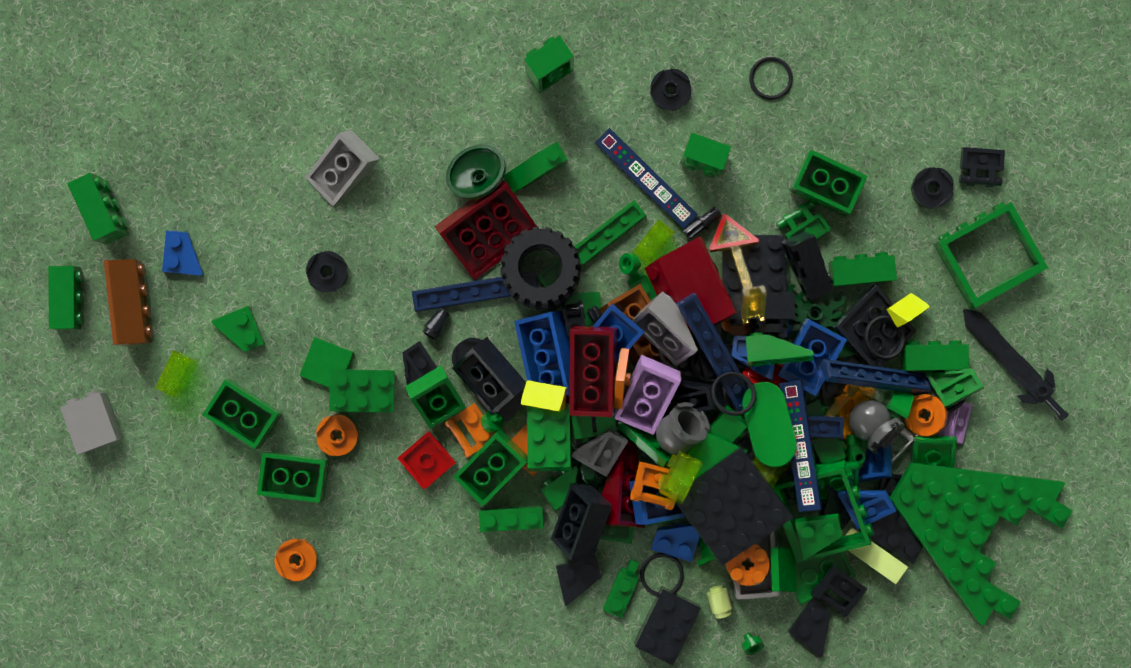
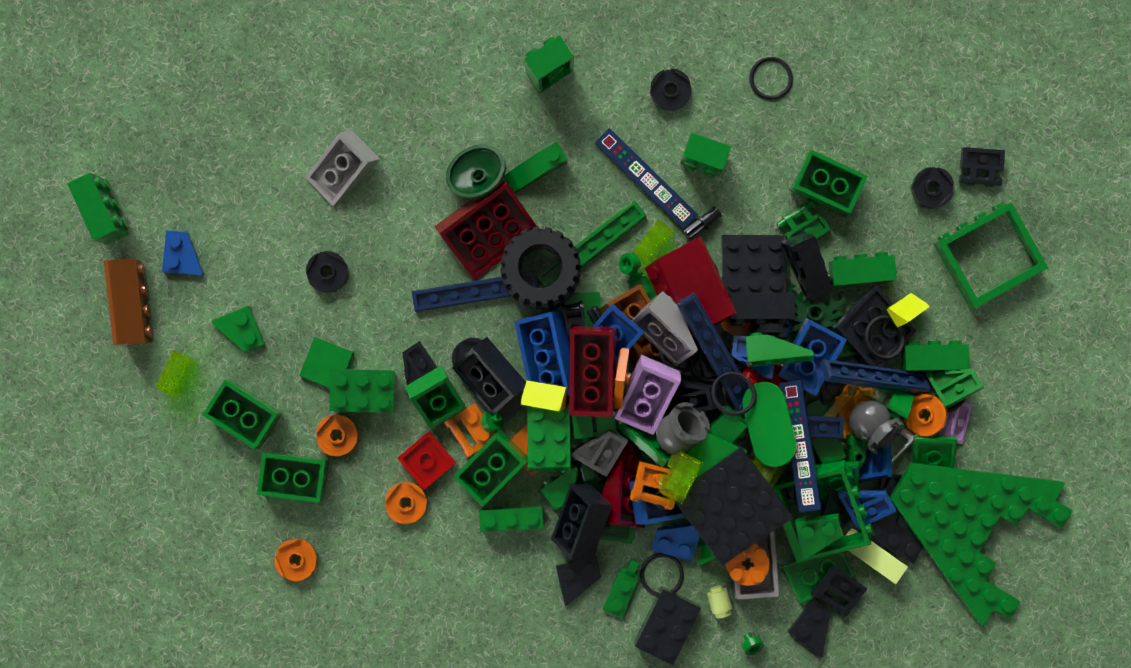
(65, 297): green brick -> none
(91, 422): light grey brick -> none
(394, 503): none -> orange plate
(436, 324): black cone -> none
(733, 237): clear yellow piece -> none
(783, 570): green tile -> none
(1016, 365): black sword -> none

